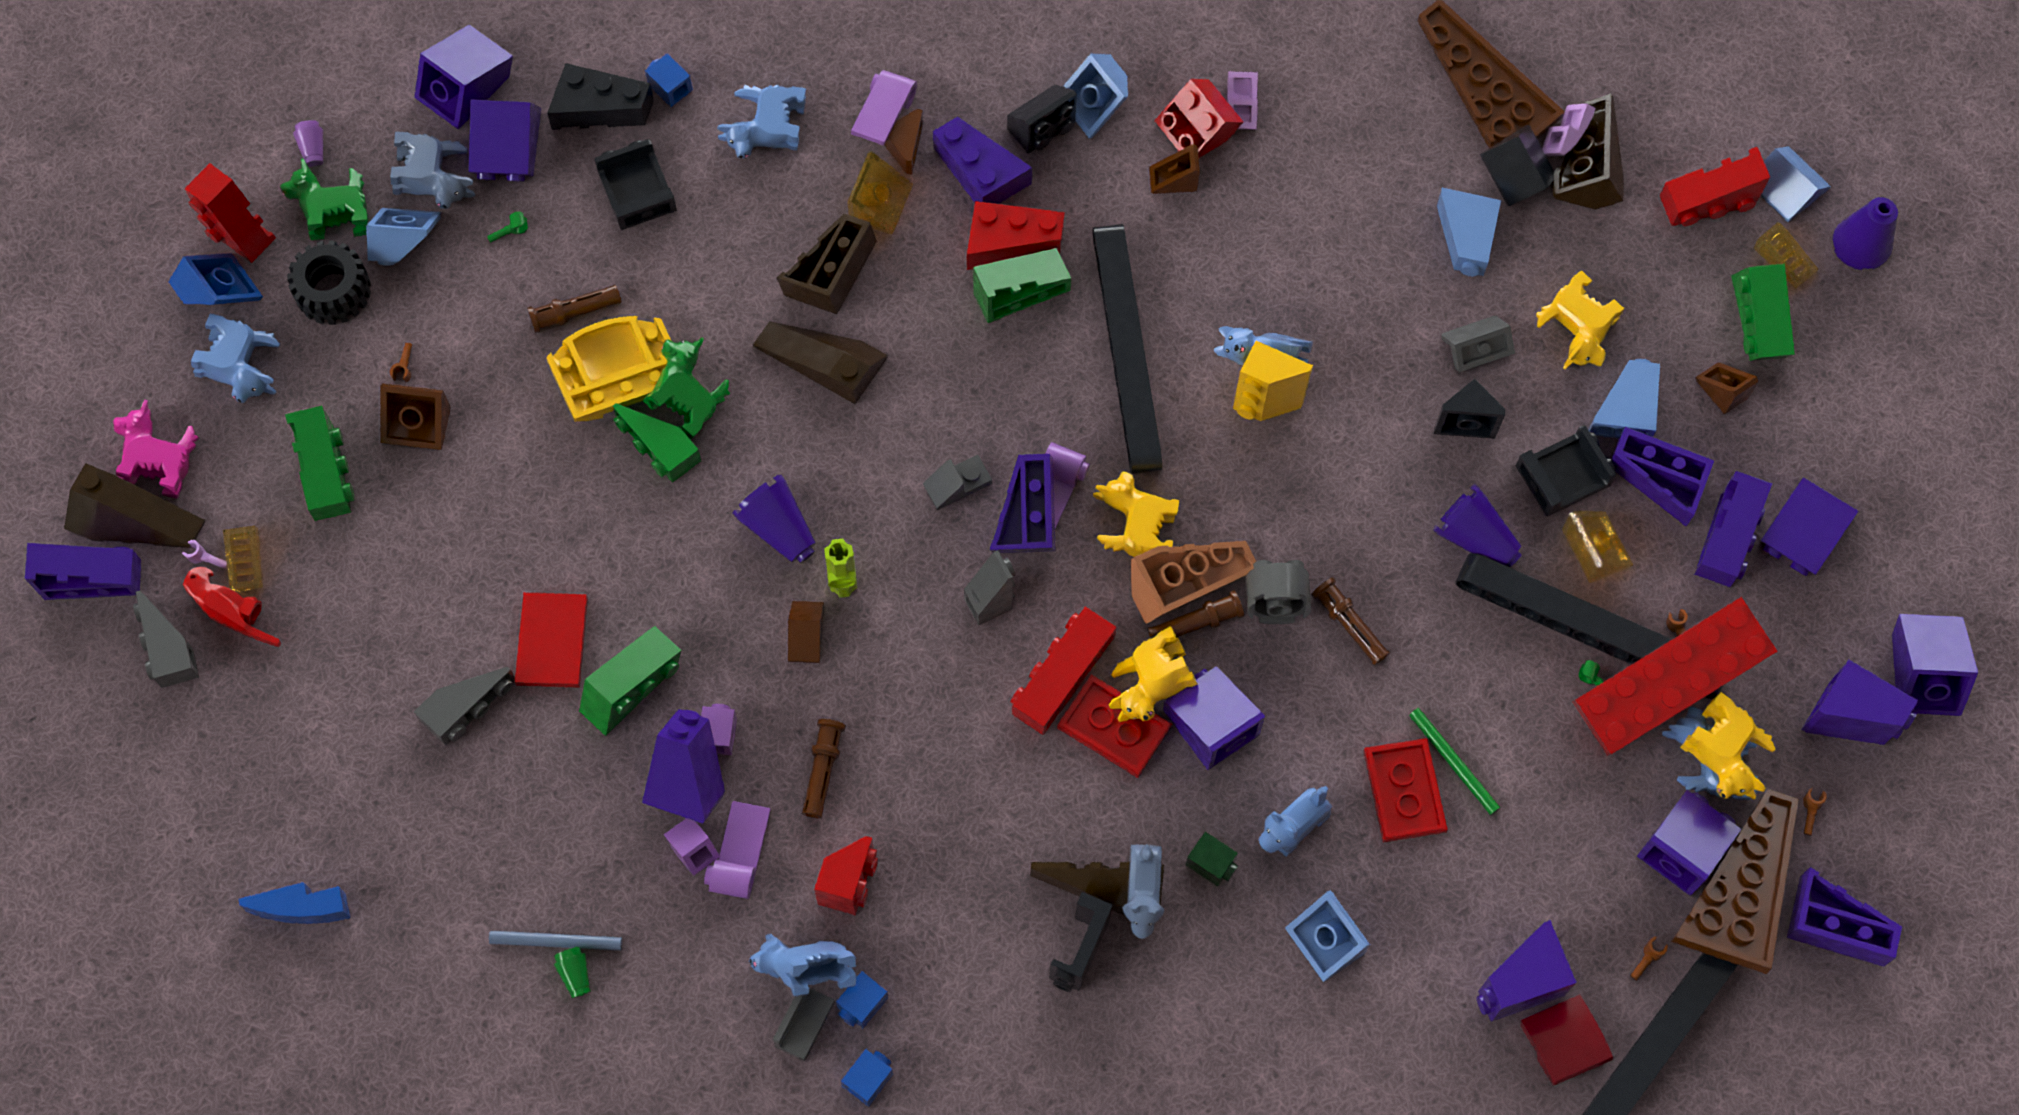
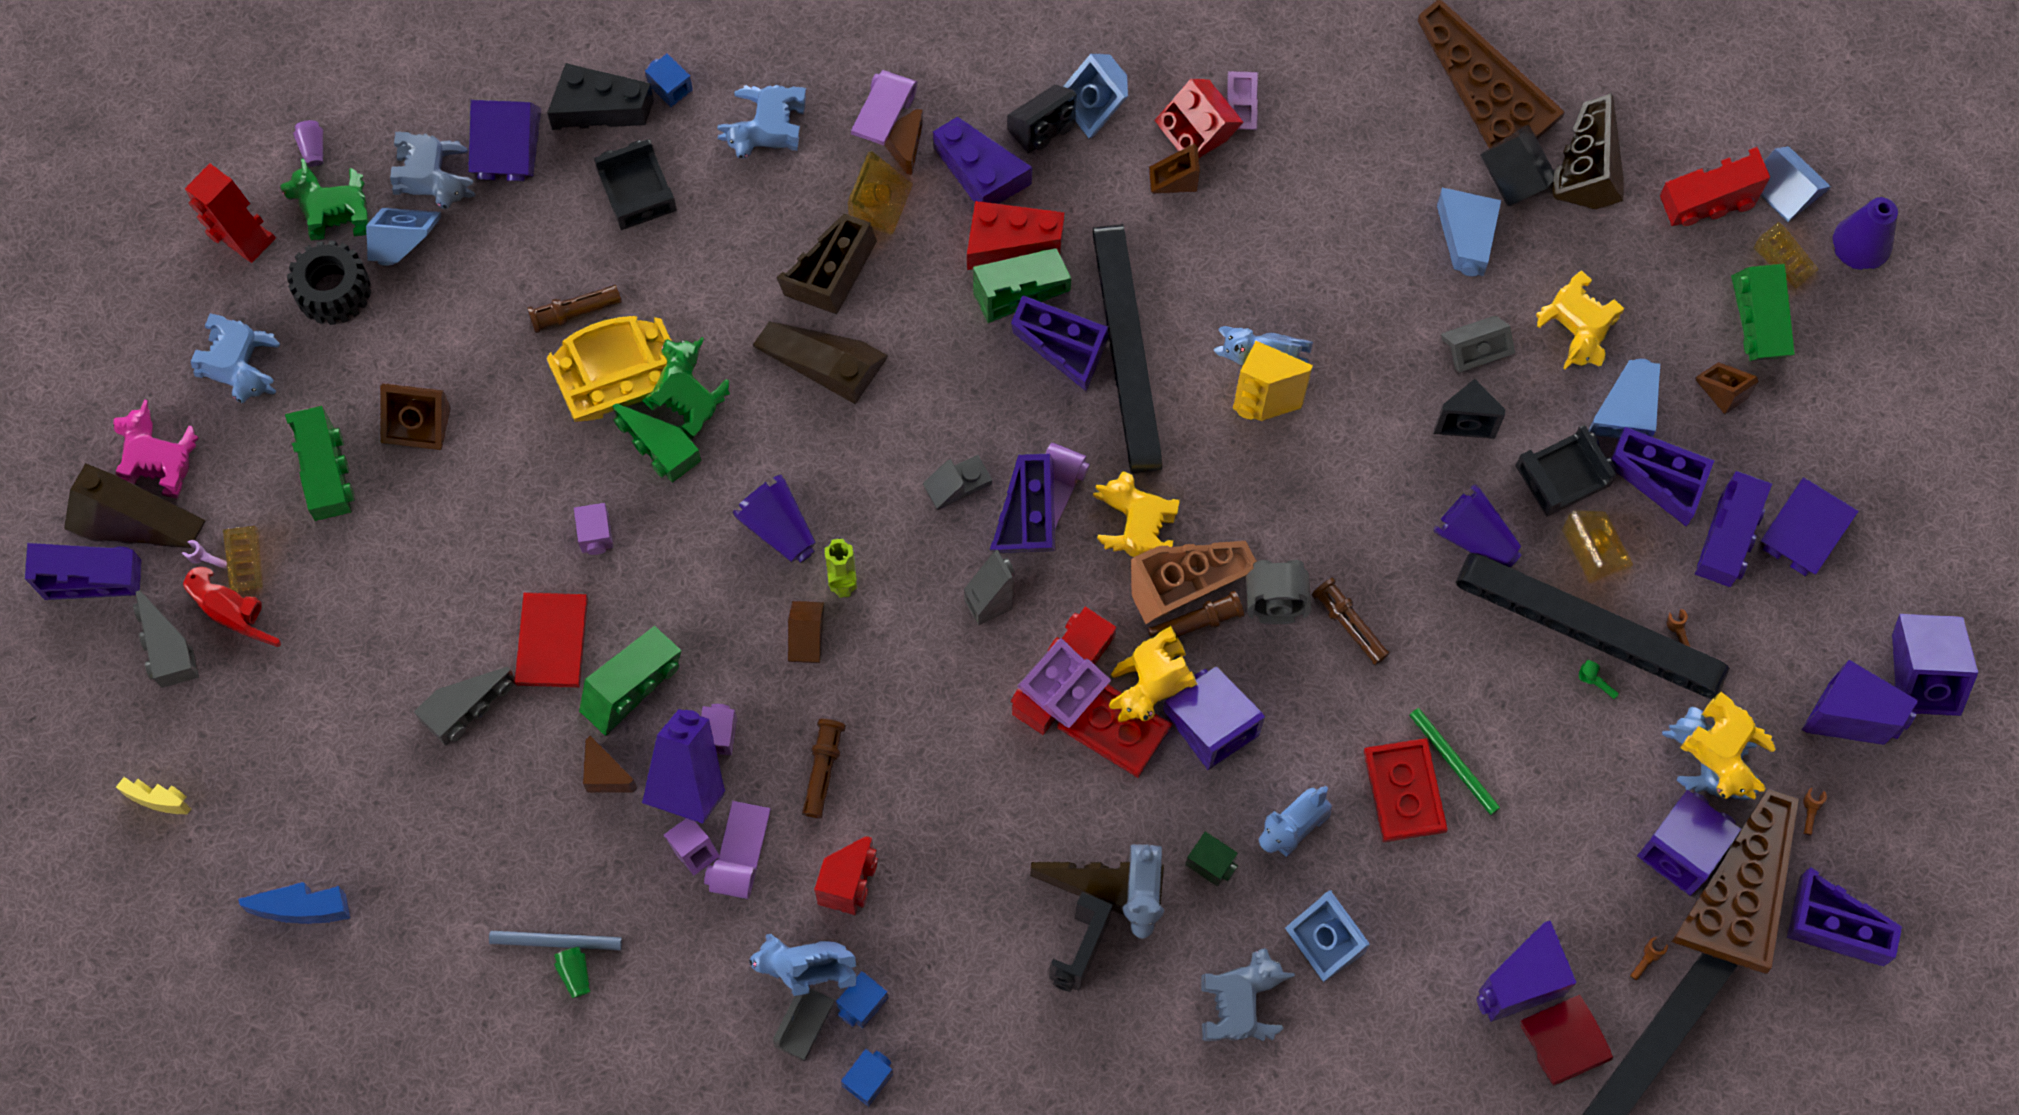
(157, 799): none -> light yellow slope
(213, 280): blue slope -> none
(403, 364): dark orange hand -> none
(459, 71): dark purple slope -> none
(517, 225): green hand -> none
(593, 528): none -> medium lavender brick
(603, 773): none -> reddish brown slope
(1061, 338): none -> dark purple wedge
(1063, 683): none -> medium lavender slope
(1237, 999): none -> sand blue animal
(1573, 125): lavender slope -> none
(1674, 676): red brick -> none

